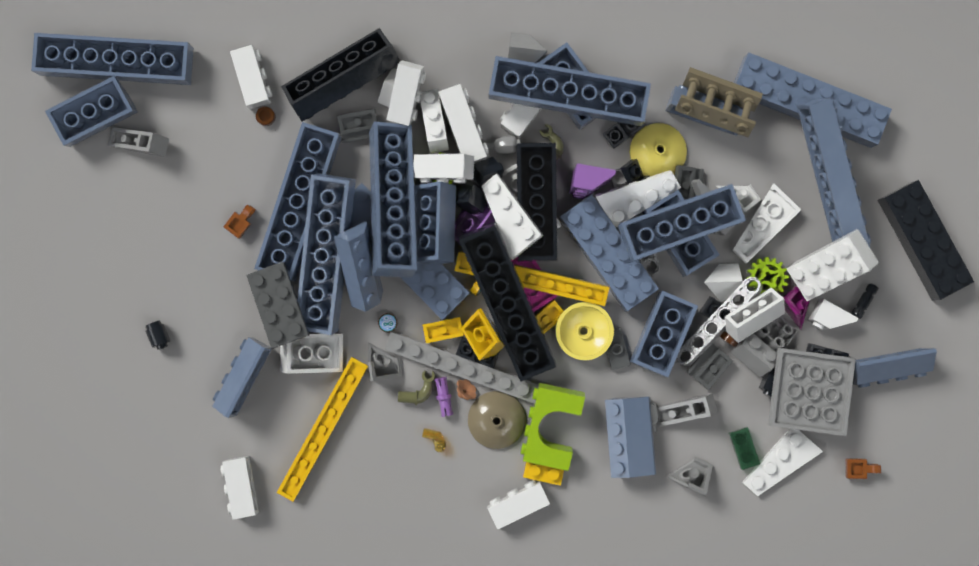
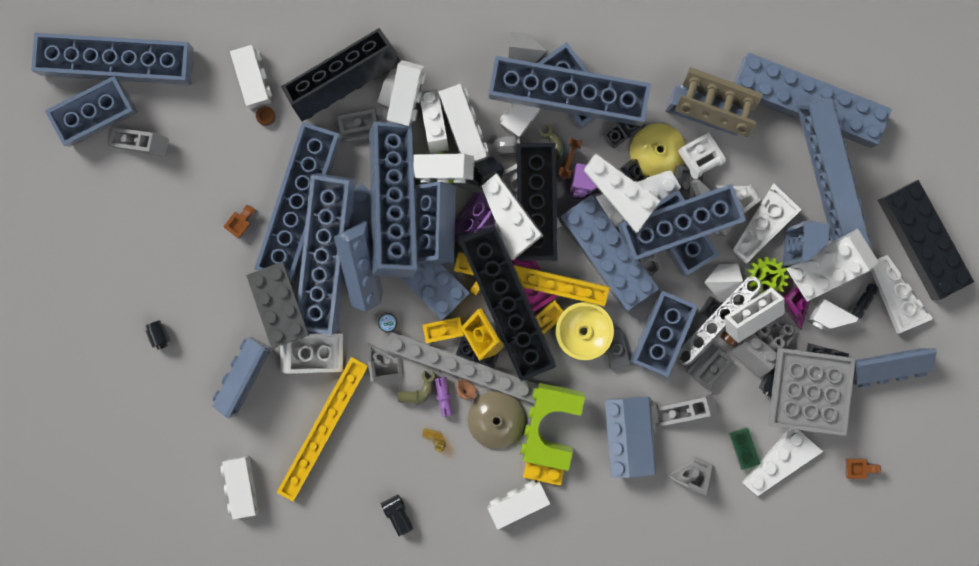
(395, 511): none -> black piece
(471, 199): black brick -> none
(565, 172): none -> reddish brown flag
(624, 194): none -> white wing
(698, 150): none -> white plate
(805, 241): none -> sand blue slope
(897, 296): none -> white wing

